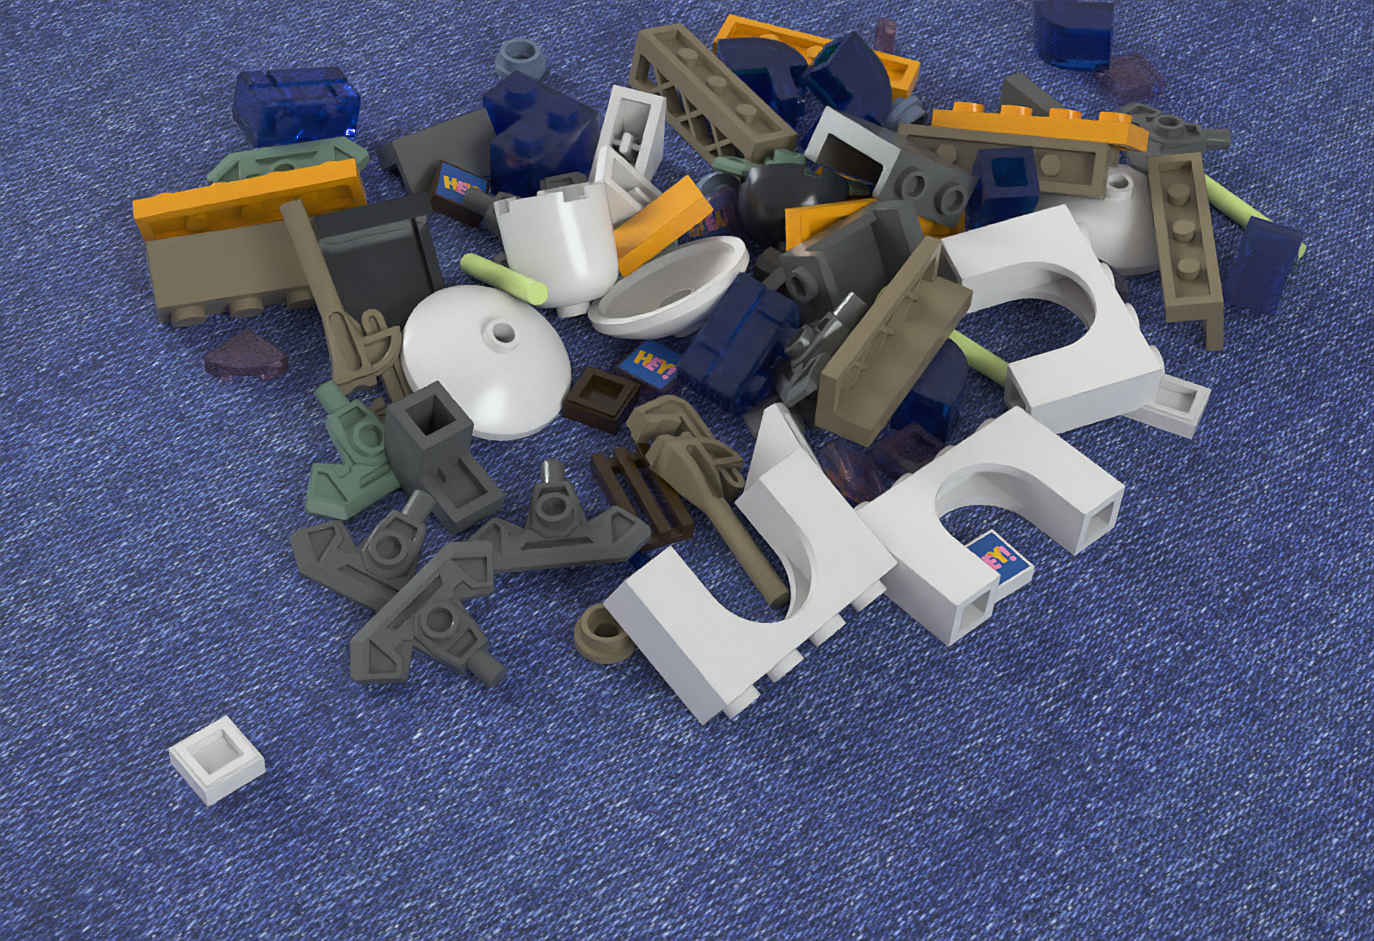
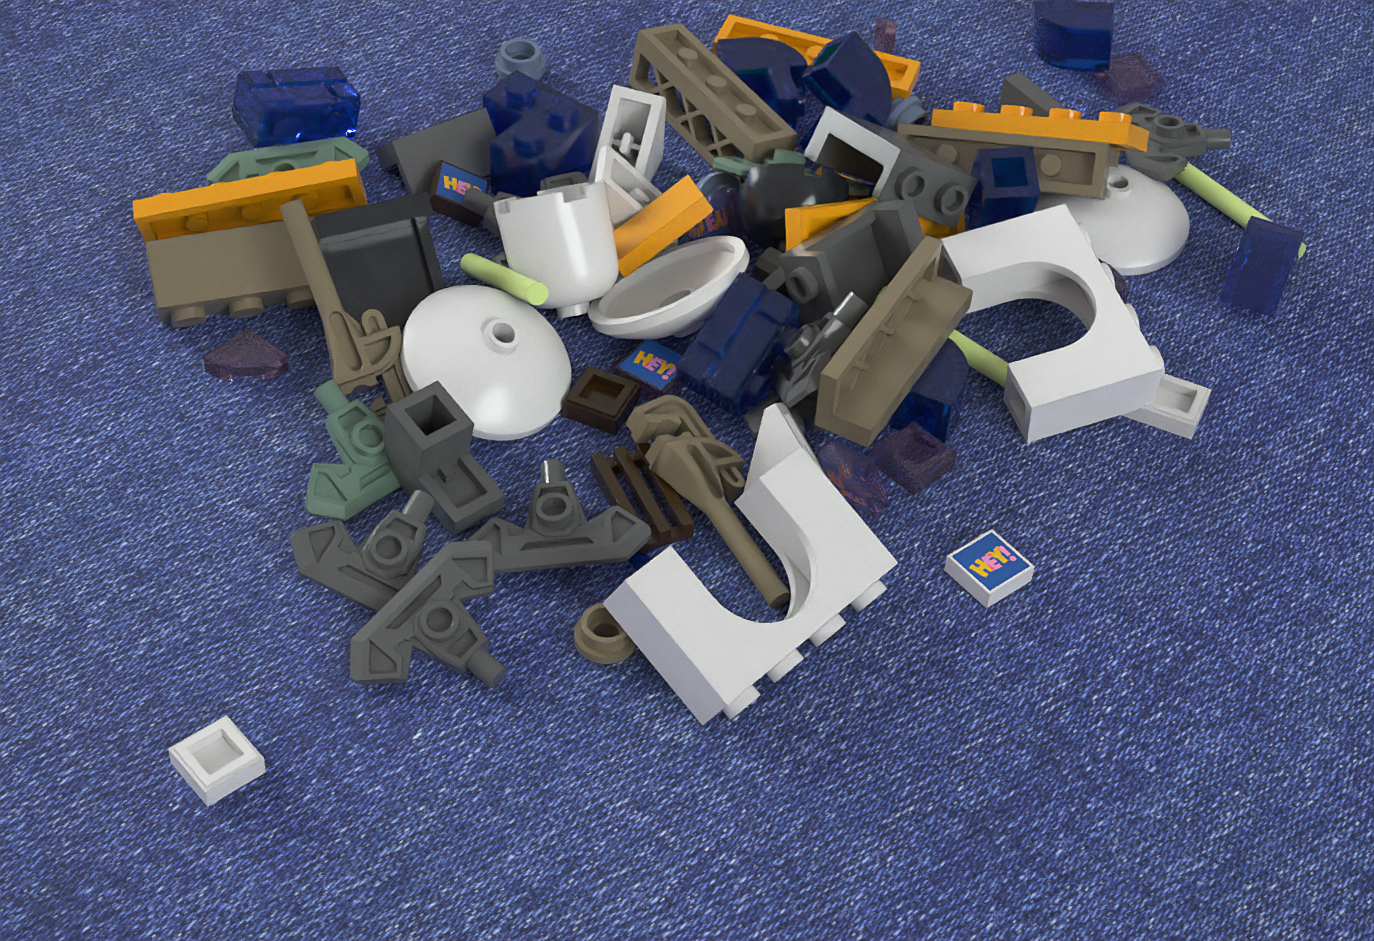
(1005, 465): white arch -> none
(1186, 244): dark tan fence -> none

